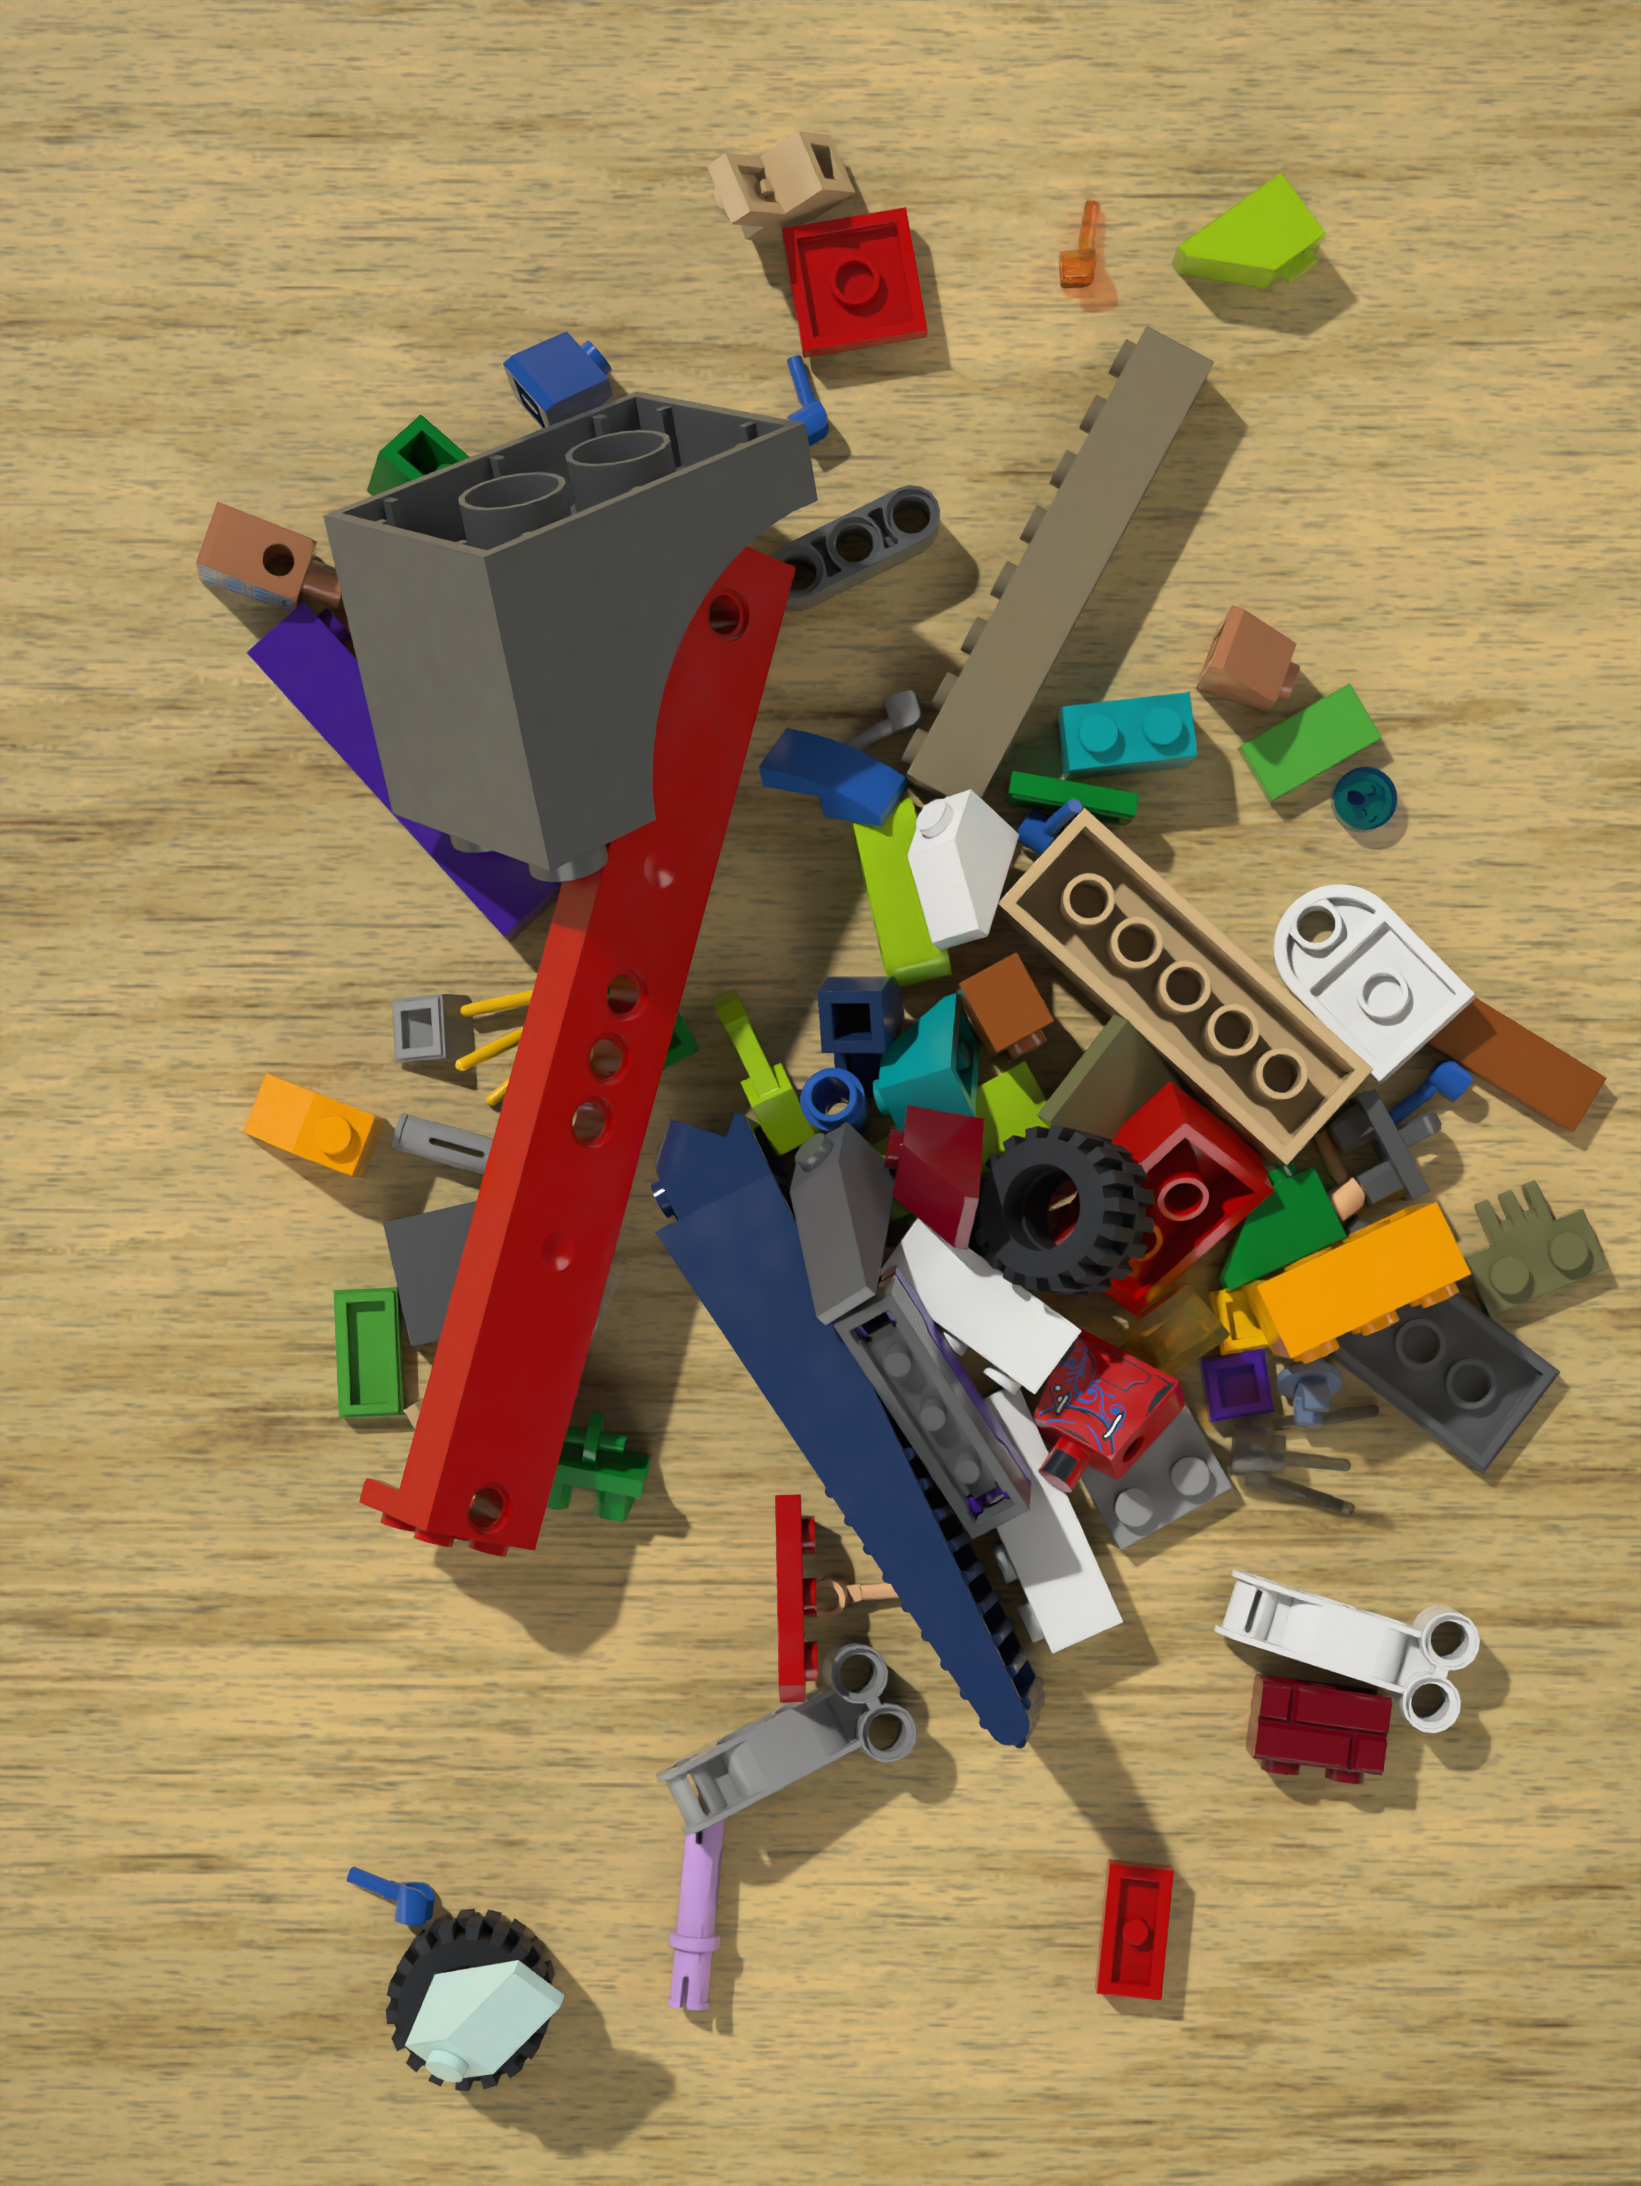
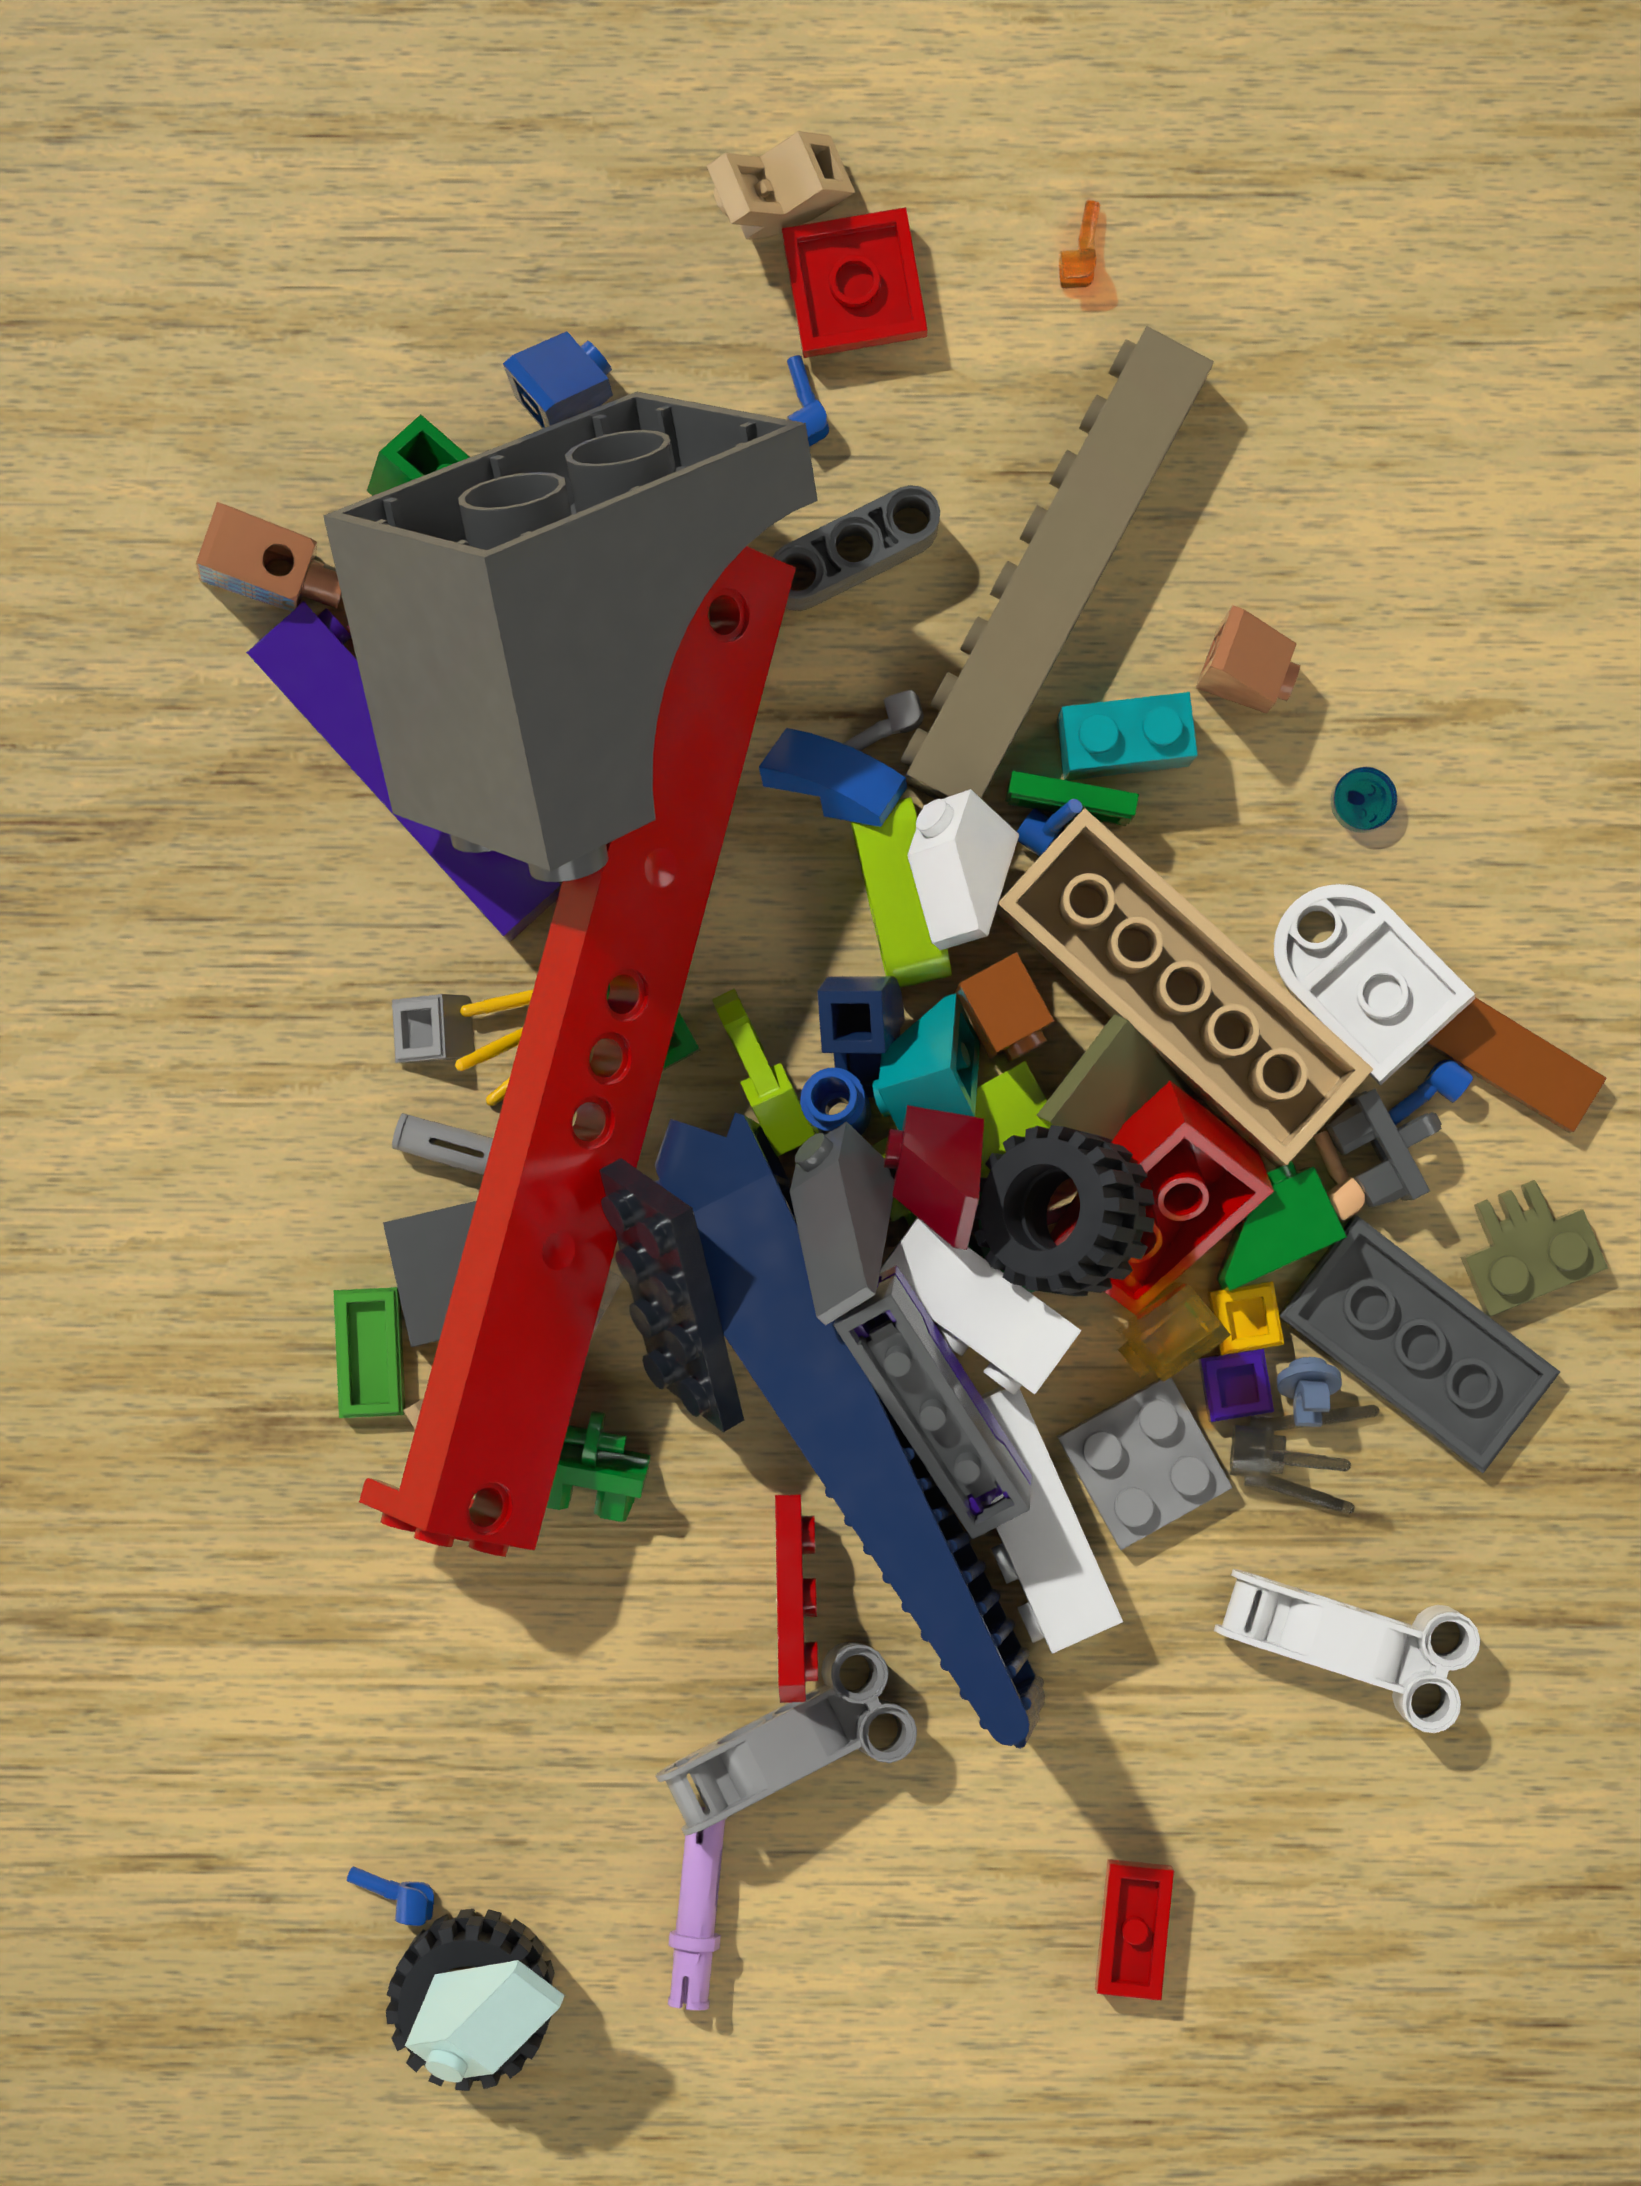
(314, 1126): light orange slope -> none
(671, 1294): none -> black plate
(852, 1594): light nougat hand -> none
(1102, 1411): red torso -> none
(1255, 240): lime slope -> none
(1309, 743): bright green tile -> none
(1318, 1727): dark red brick -> none
(1357, 1283): light orange brick -> none

